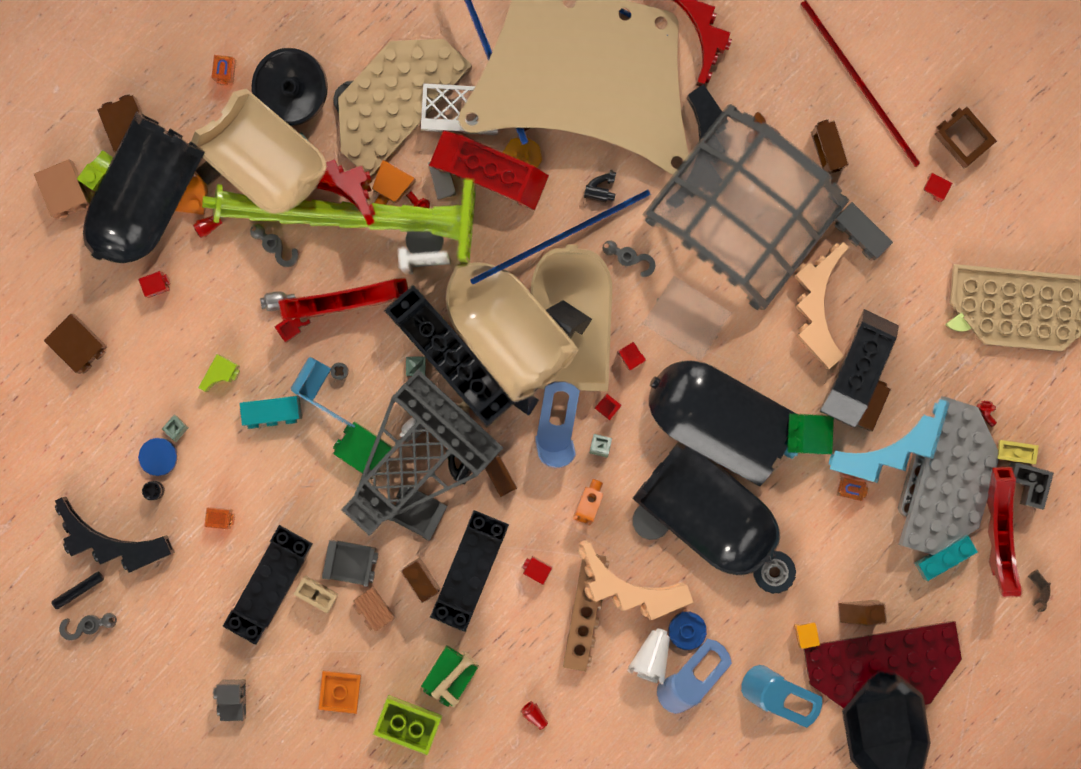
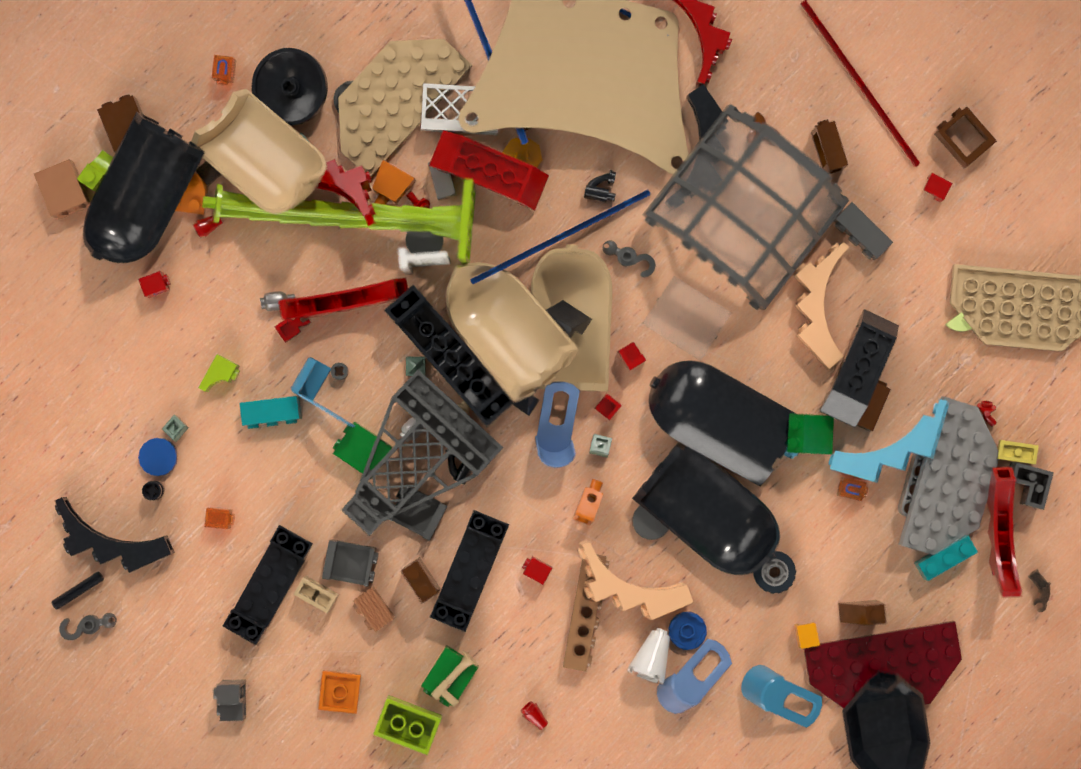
(76, 344): reddish brown brick -> none
(273, 244): dark grey piece -> none
(500, 476): reddish brown panel -> none

